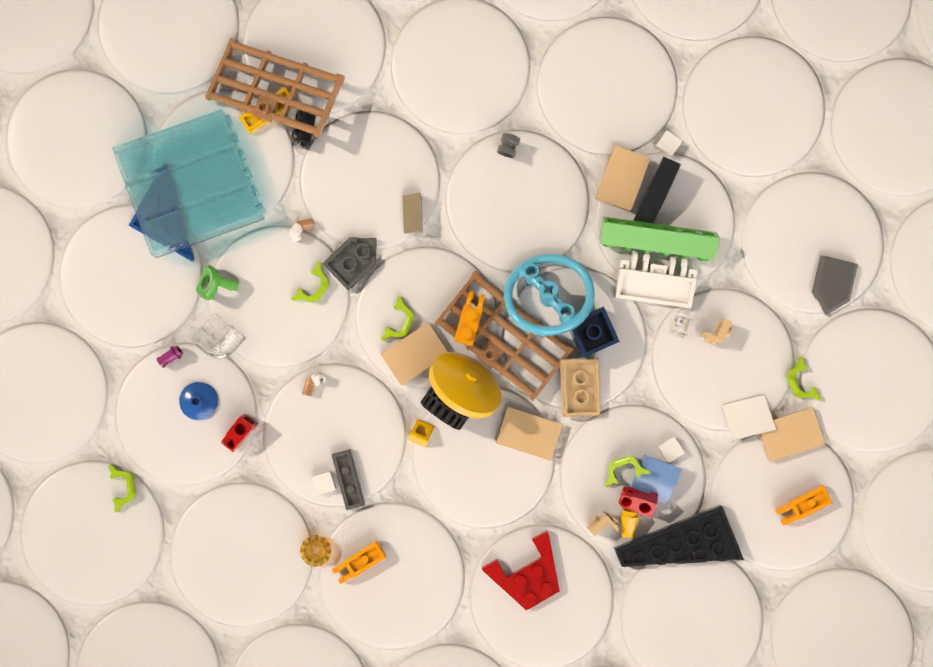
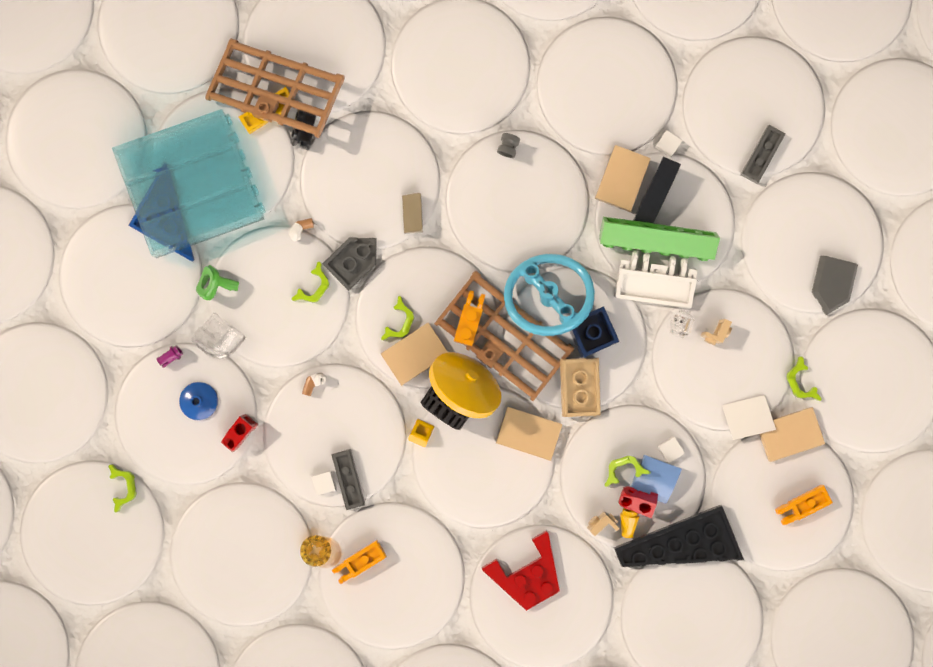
(763, 154): none -> dark grey tile

